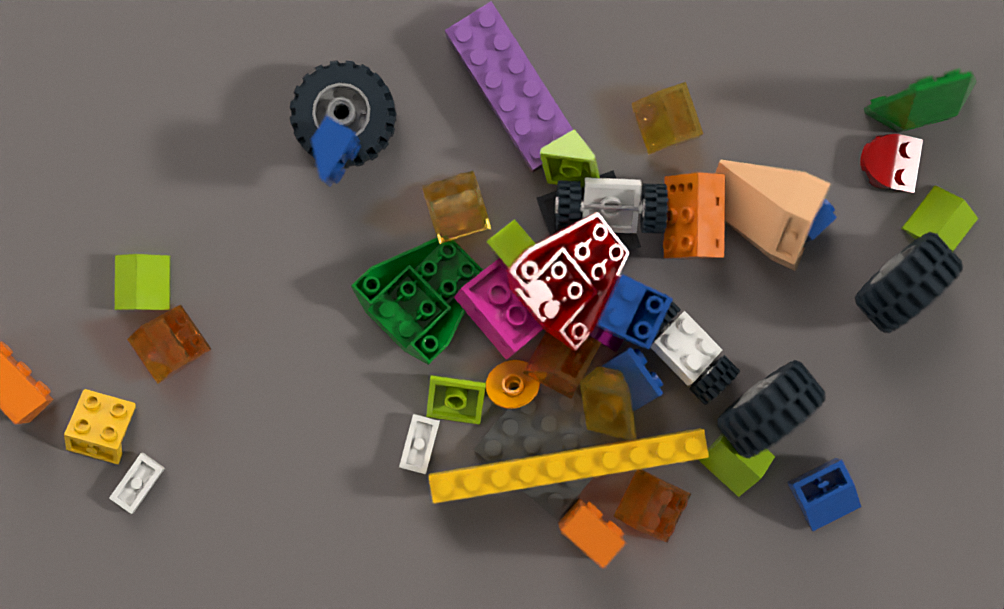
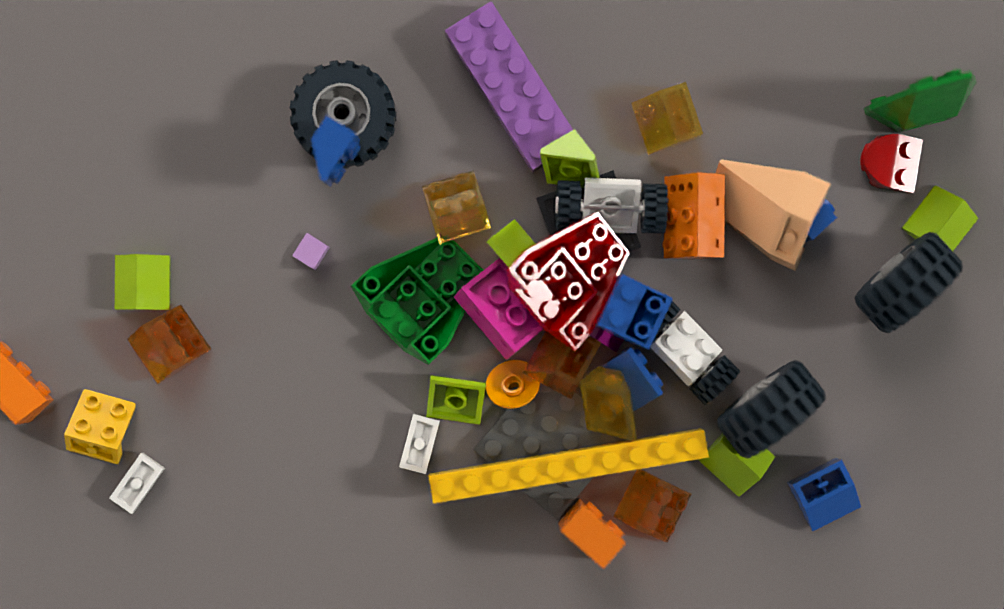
(311, 251): none -> lavender slope

